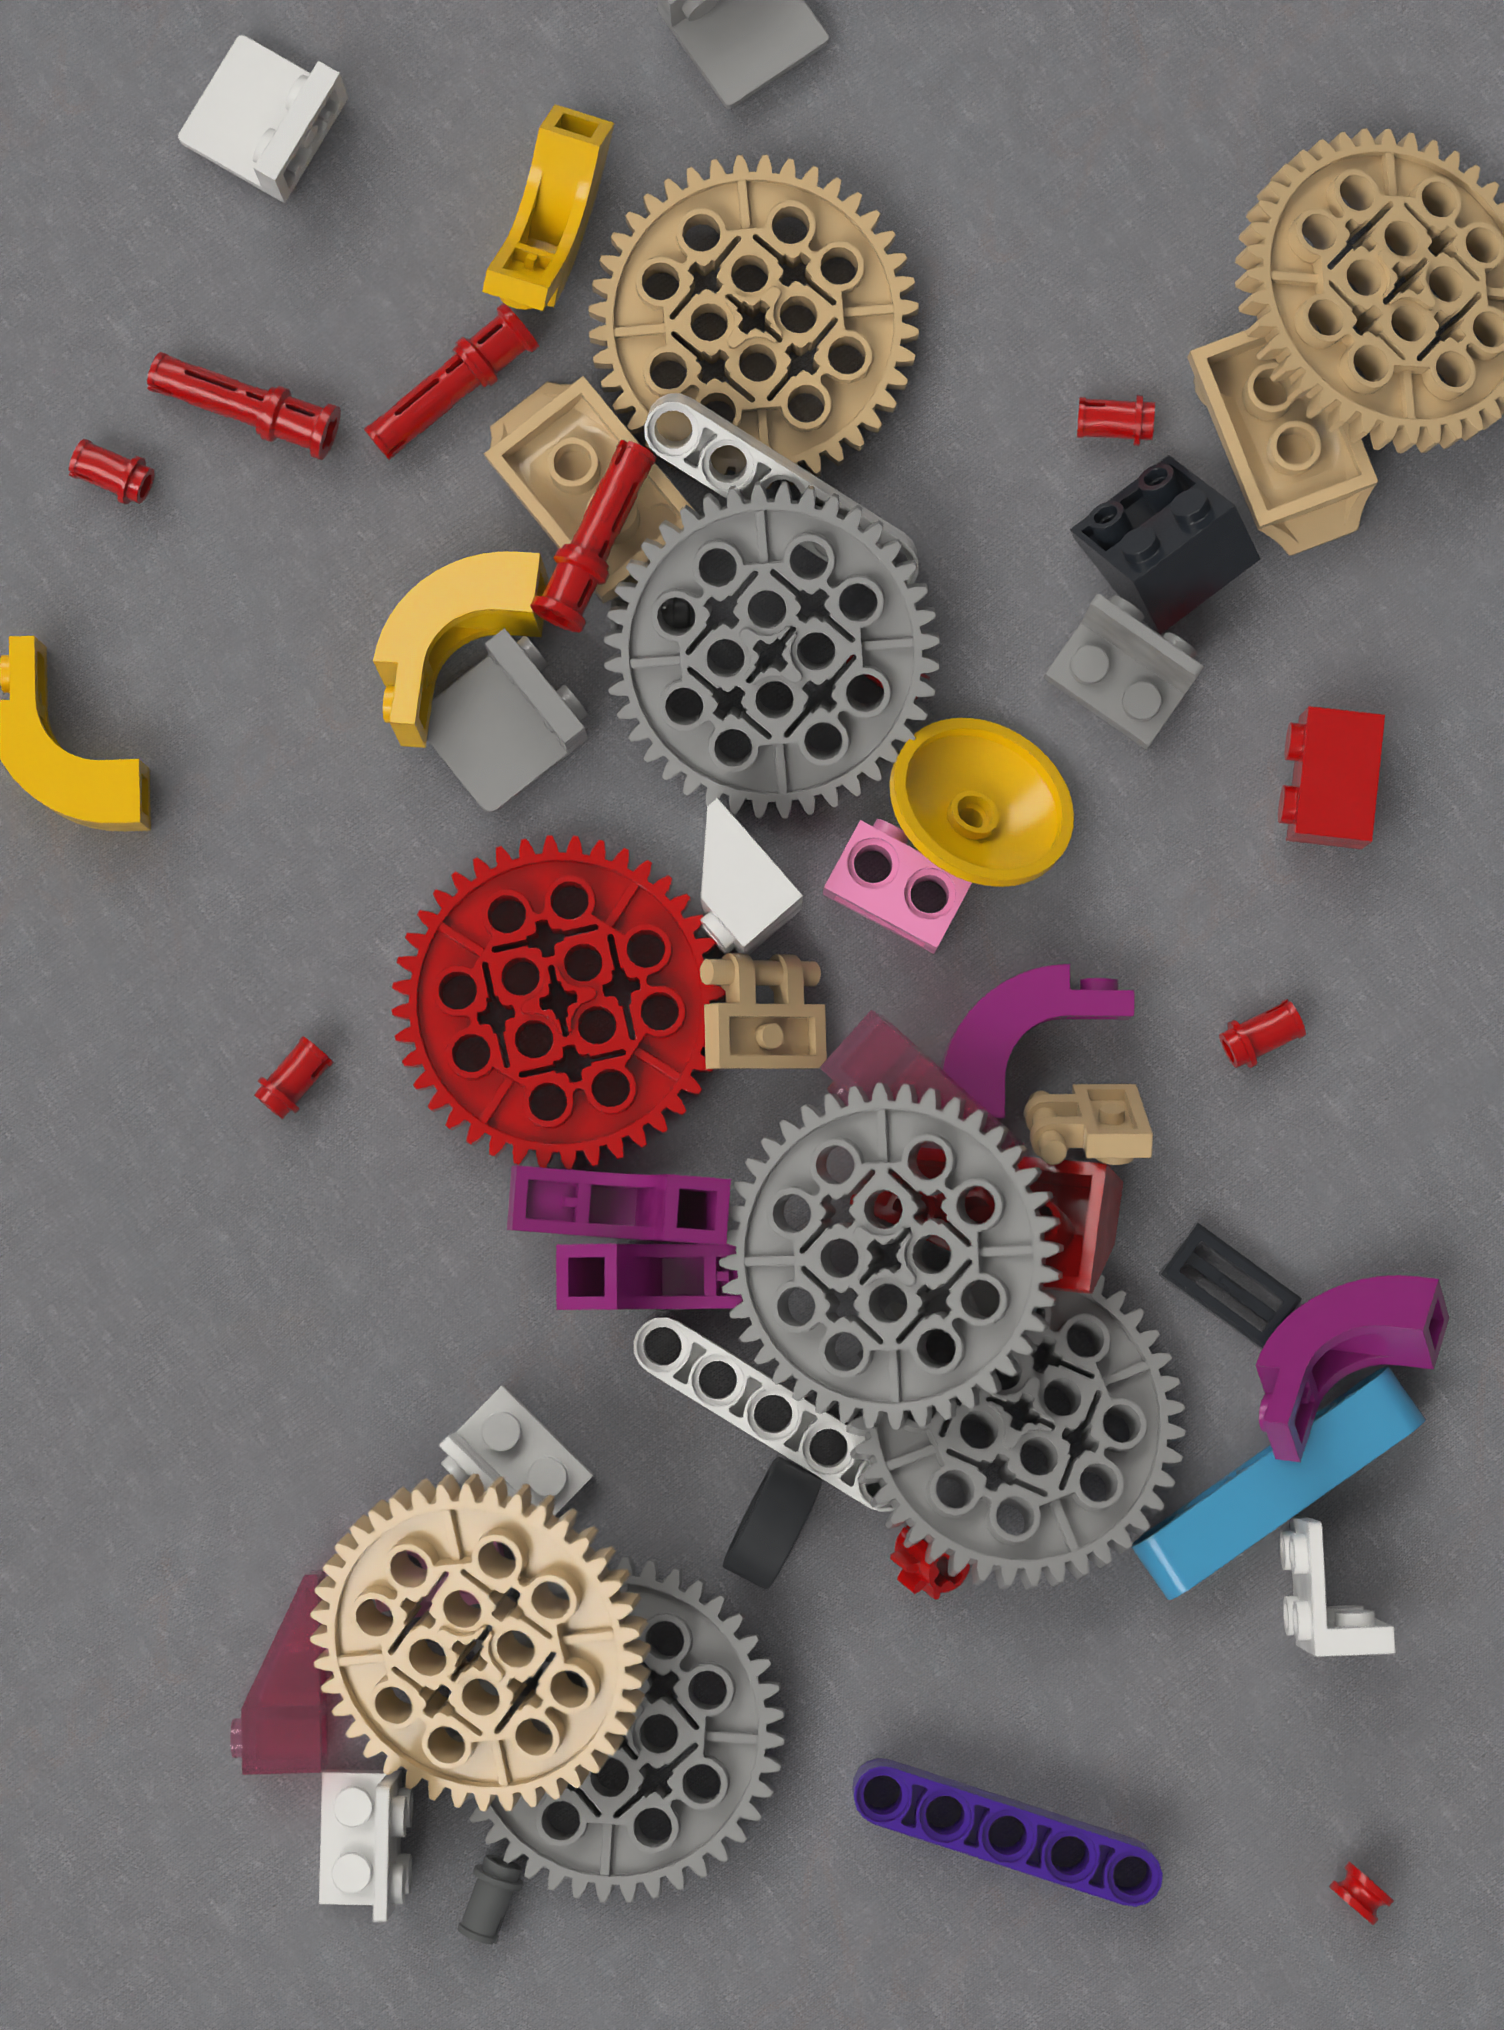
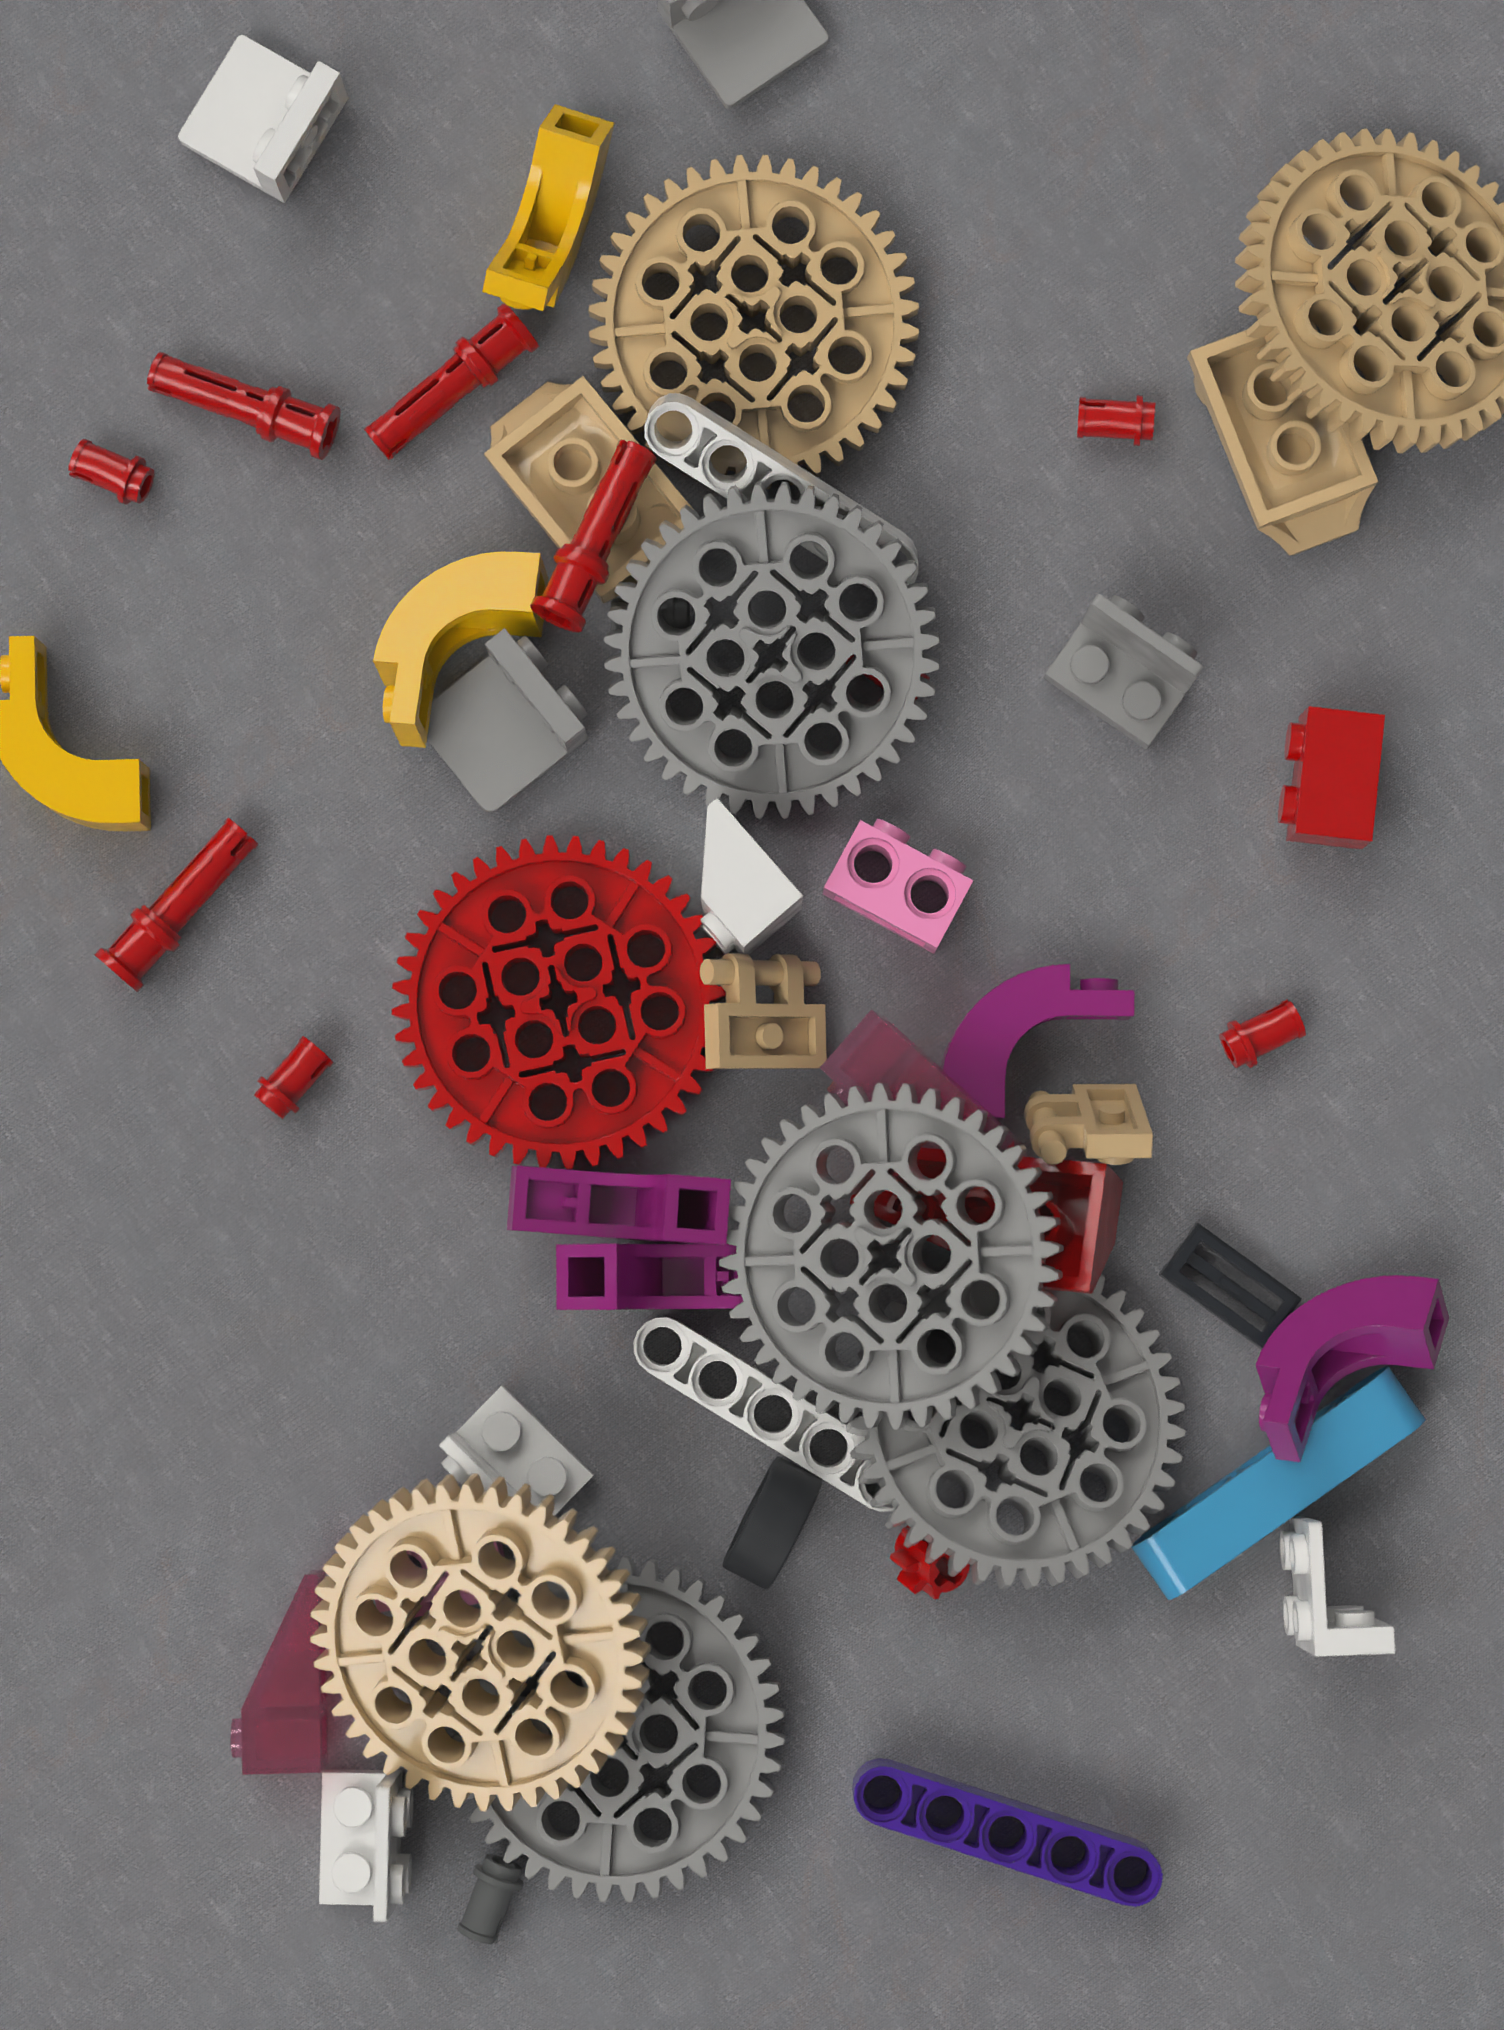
(157, 927): none -> red pin
(981, 802): yellow dish -> none
(1167, 542): black slope -> none
(1361, 1893): red bush -> none

